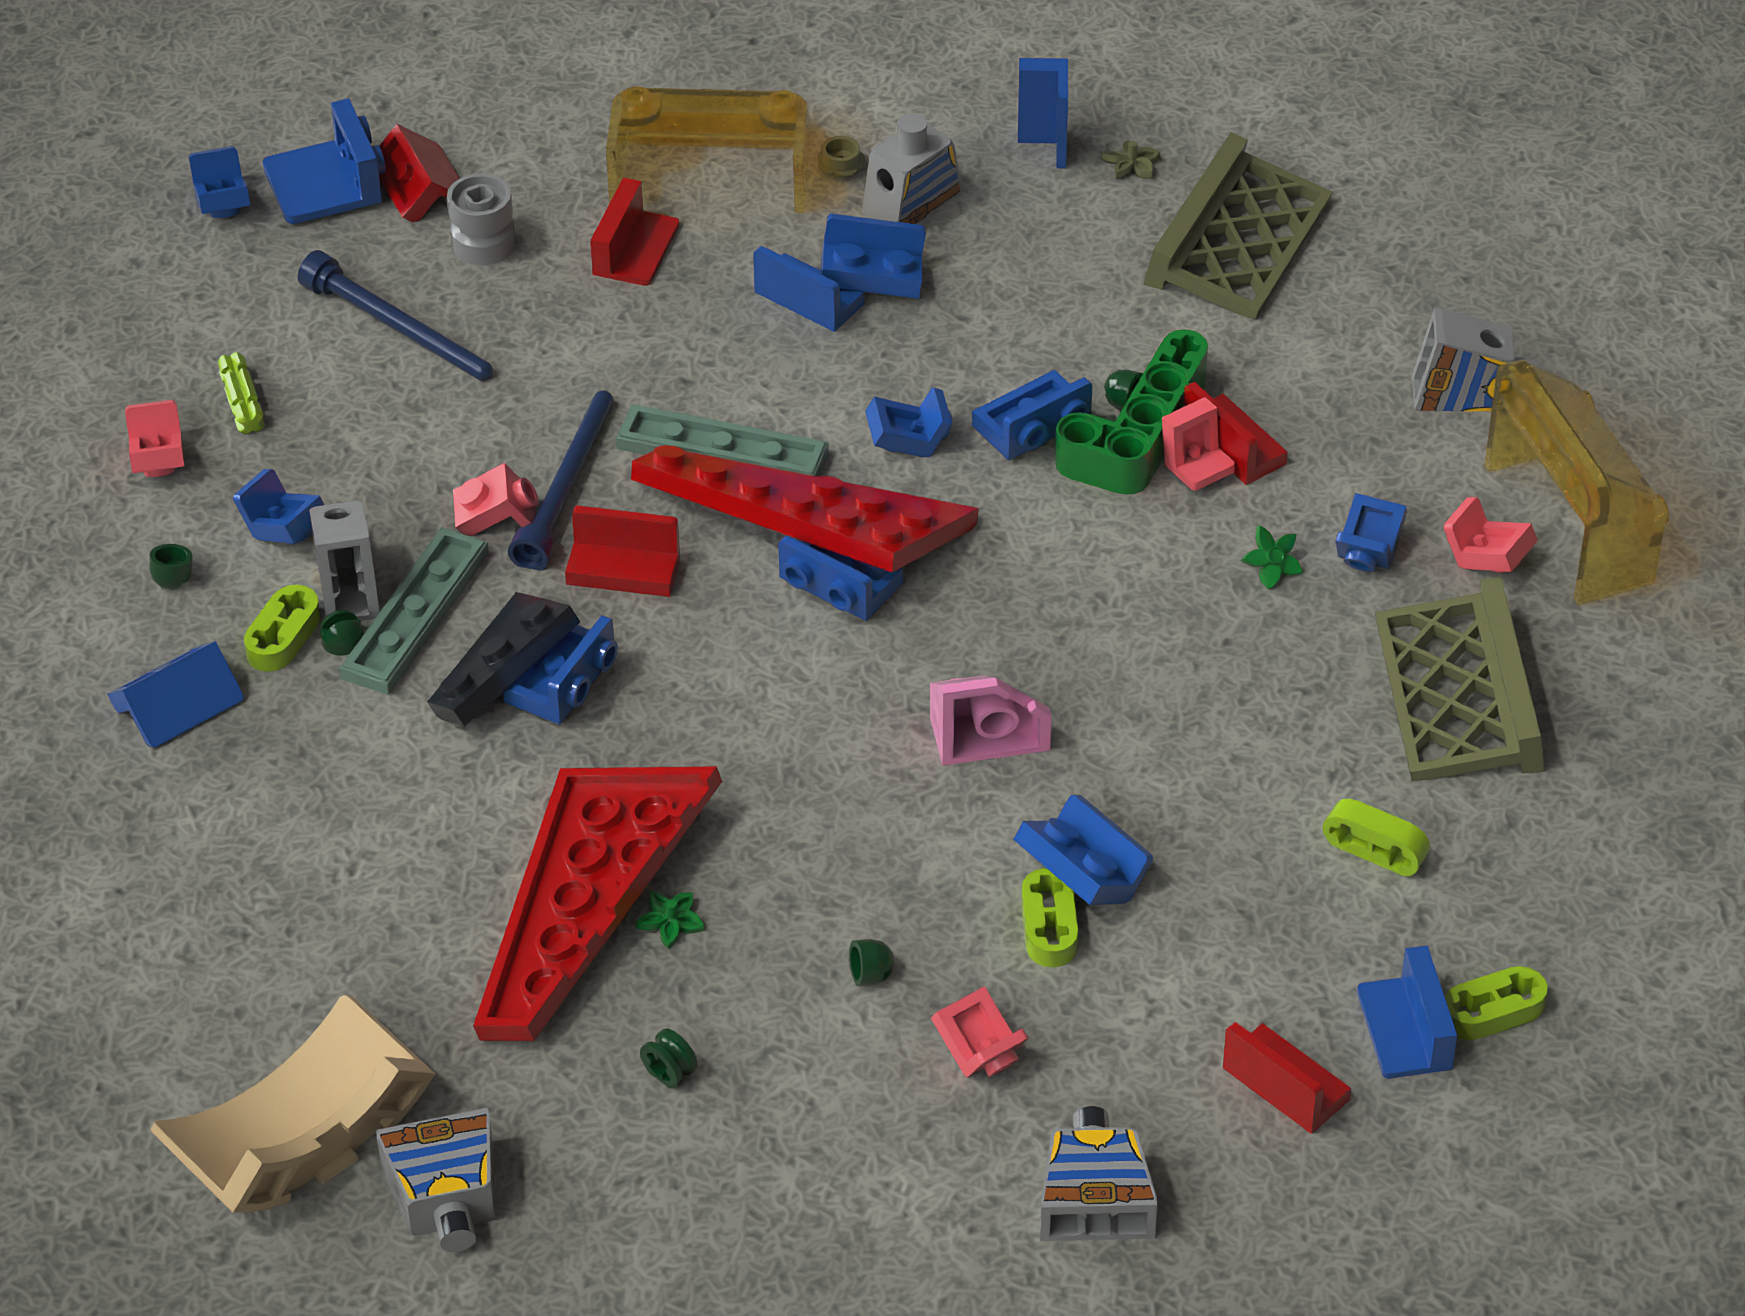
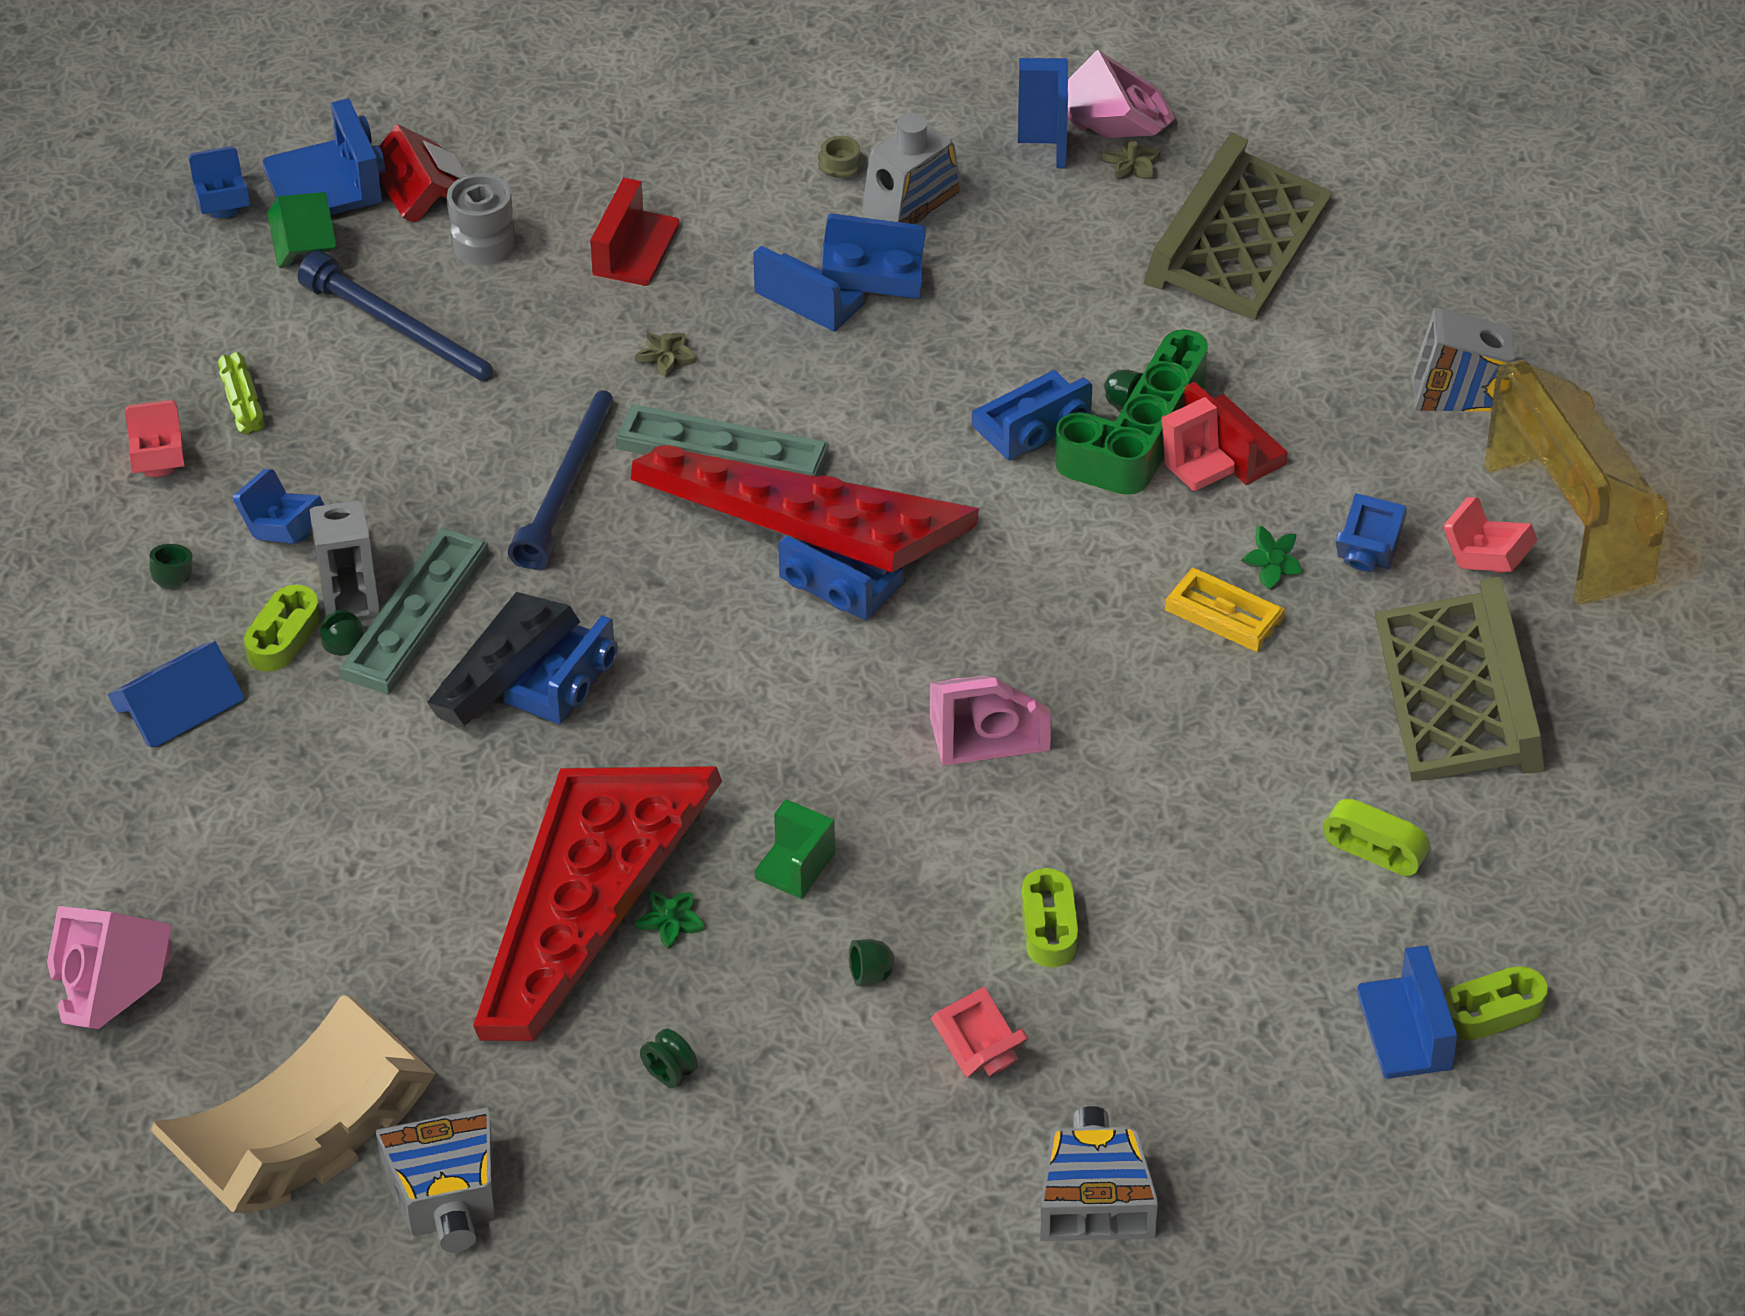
(105, 962): none -> bright pink slope
(300, 226): none -> green panel
(445, 160): none -> white sticker
(493, 498): coral bracket -> none
(623, 551): red panel -> none
(667, 350): none -> olive plant
(709, 120): clear yellow windscreen -> none
(800, 849): none -> green panel
(909, 427): blue bracket -> none
(1087, 852): blue bracket -> none
(1115, 100): none -> bright pink slope
(1221, 615): none -> yellow tile
(1283, 1075): red panel -> none

